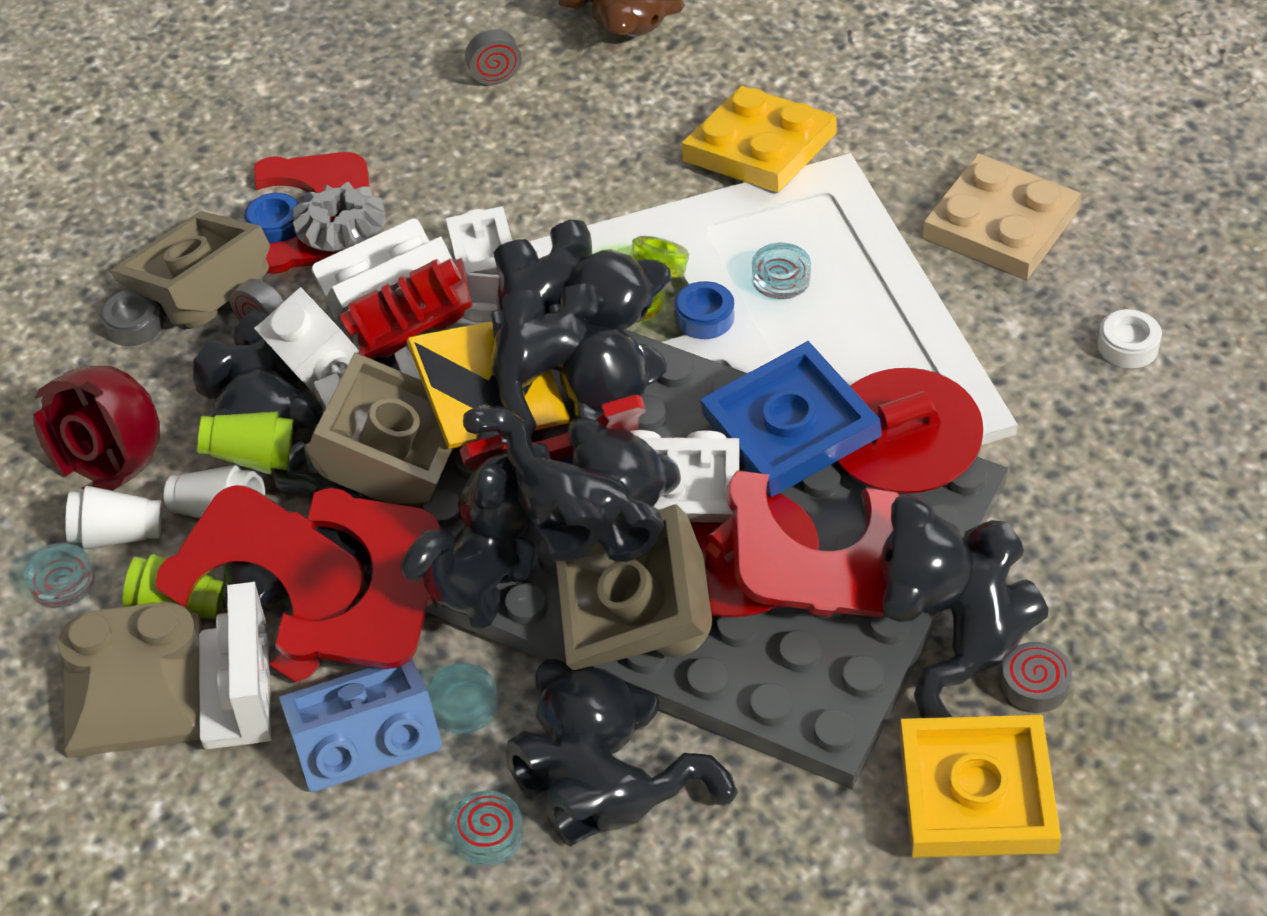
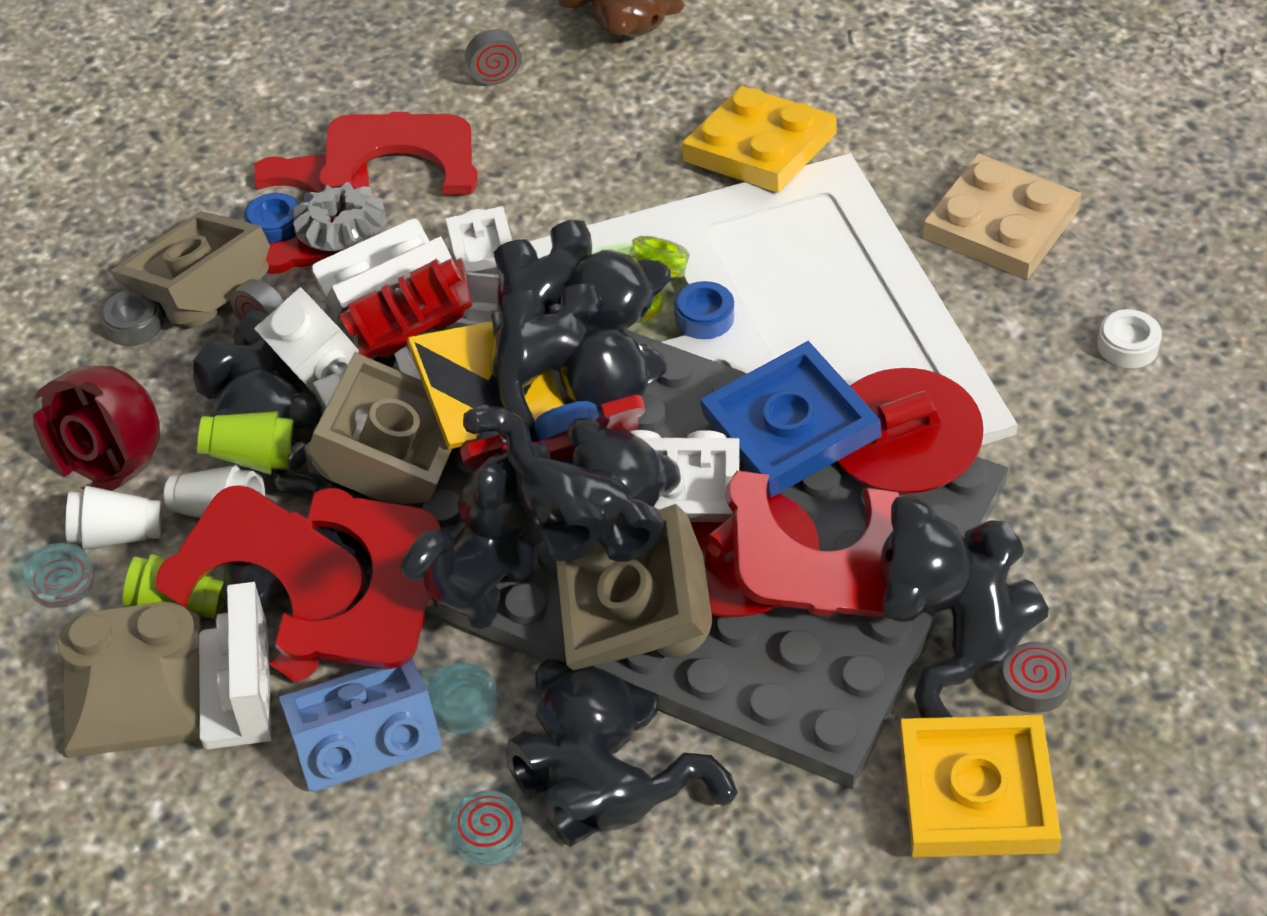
(437, 137): none -> red piece
(557, 420): none -> blue tile
(781, 270): clear light blue tile -> none

